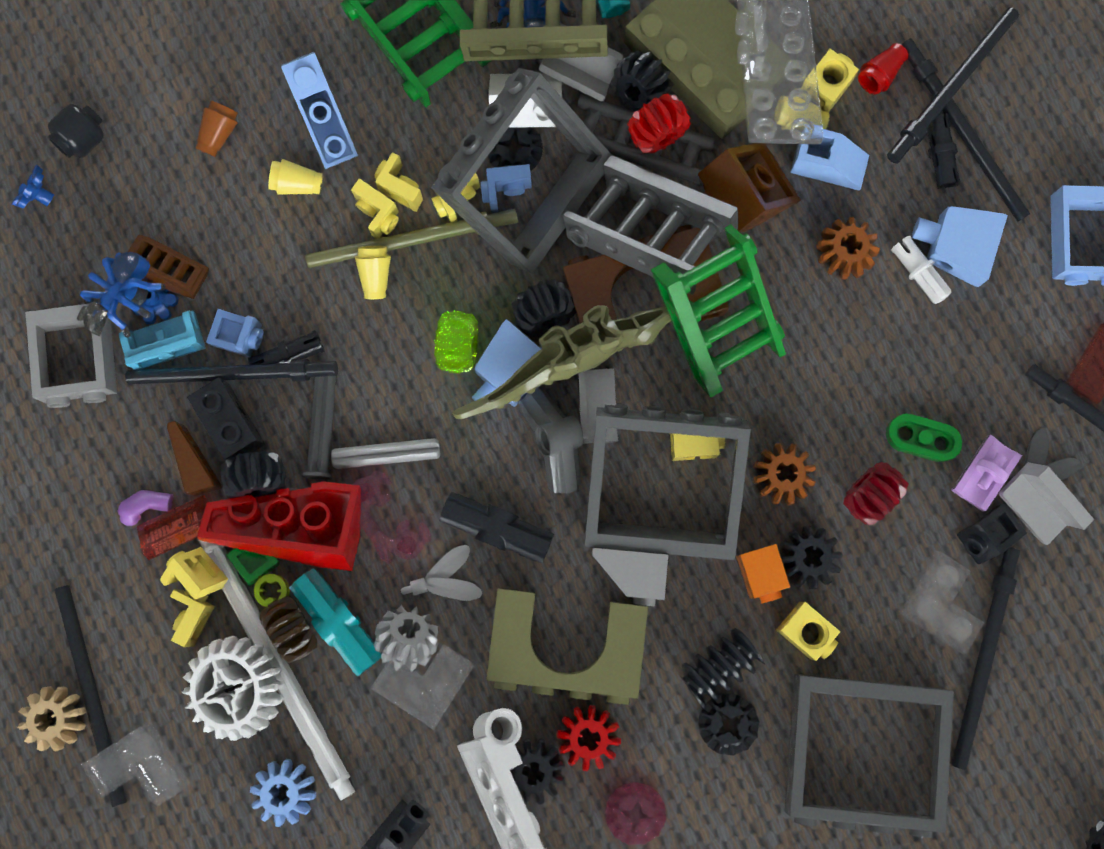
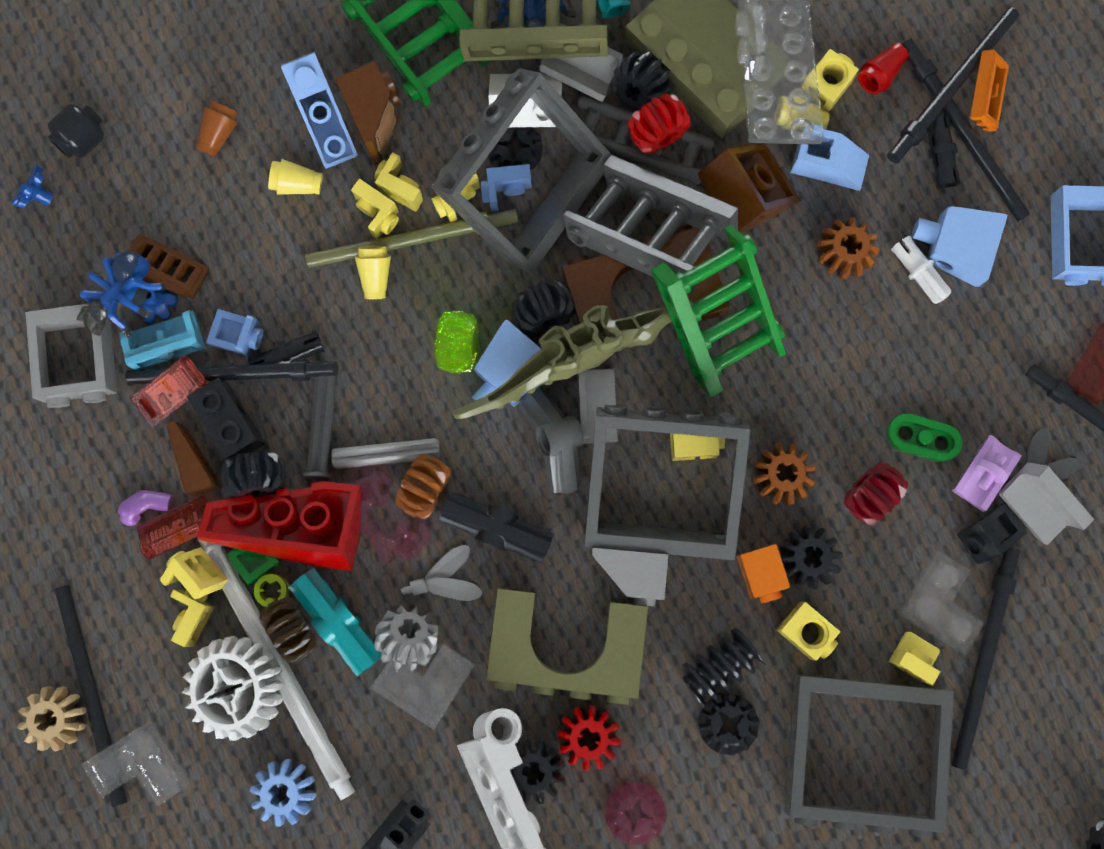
(168, 391): none -> clear red tile
(372, 105): none -> reddish brown slope
(423, 486): none -> dark orange gear
(916, 658): none -> light yellow bracket
(989, 90): none -> orange tile

